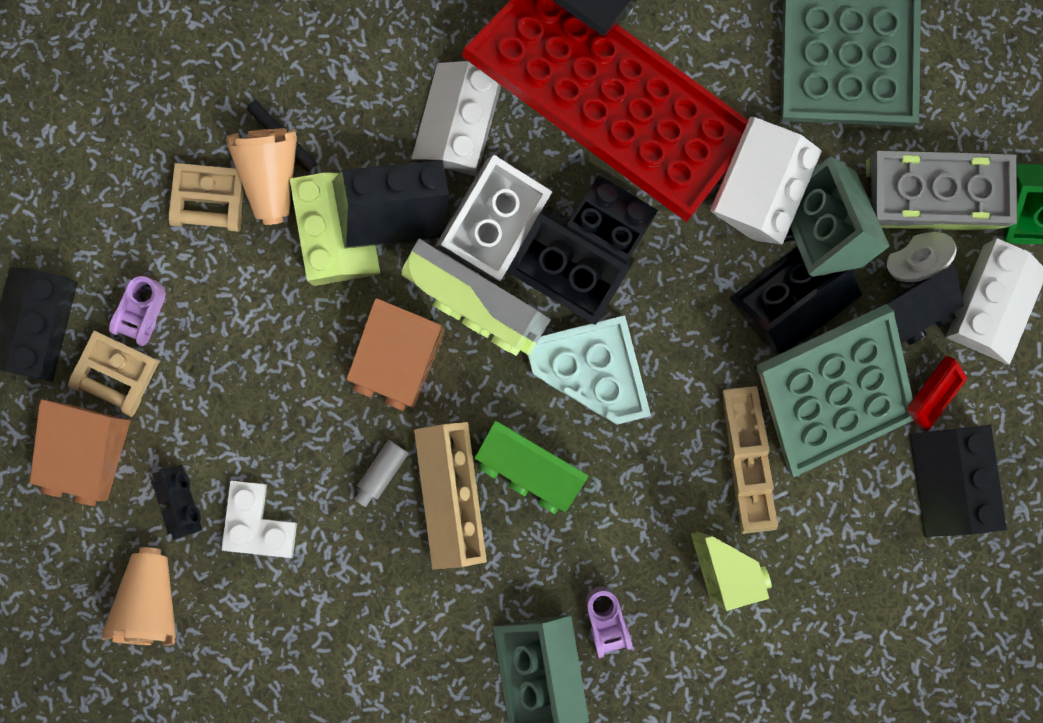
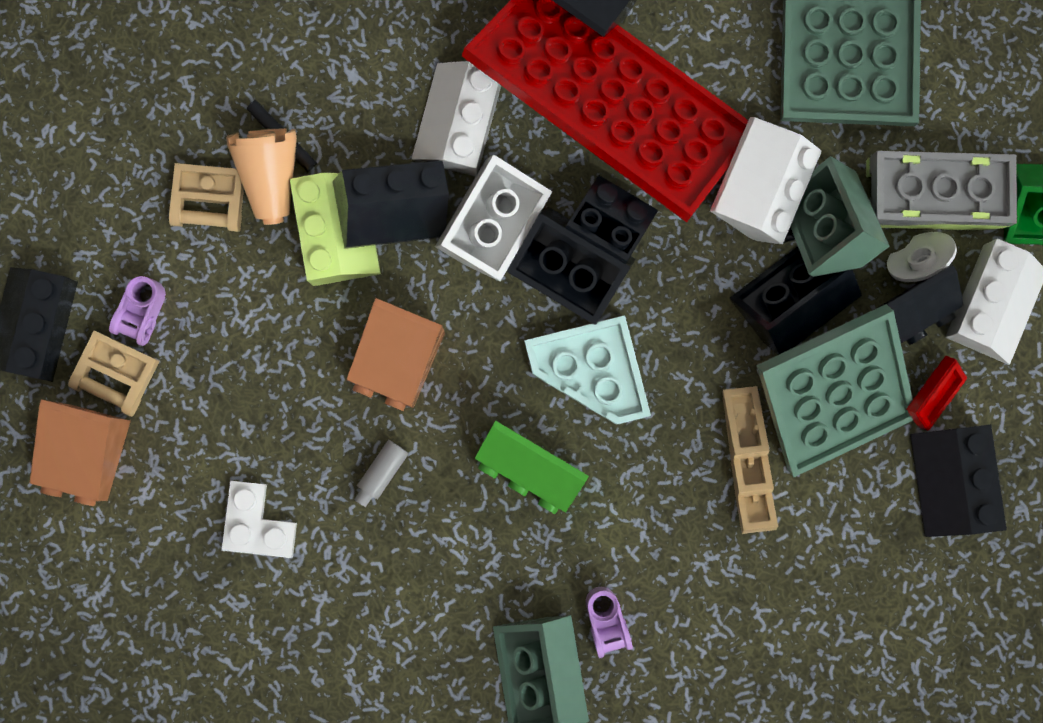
(143, 602): light nougat cone -> none
(173, 486): black hinge -> none
(449, 496): tan brick -> none
(481, 302): piece -> none
(730, 575): yellowish green slope -> none

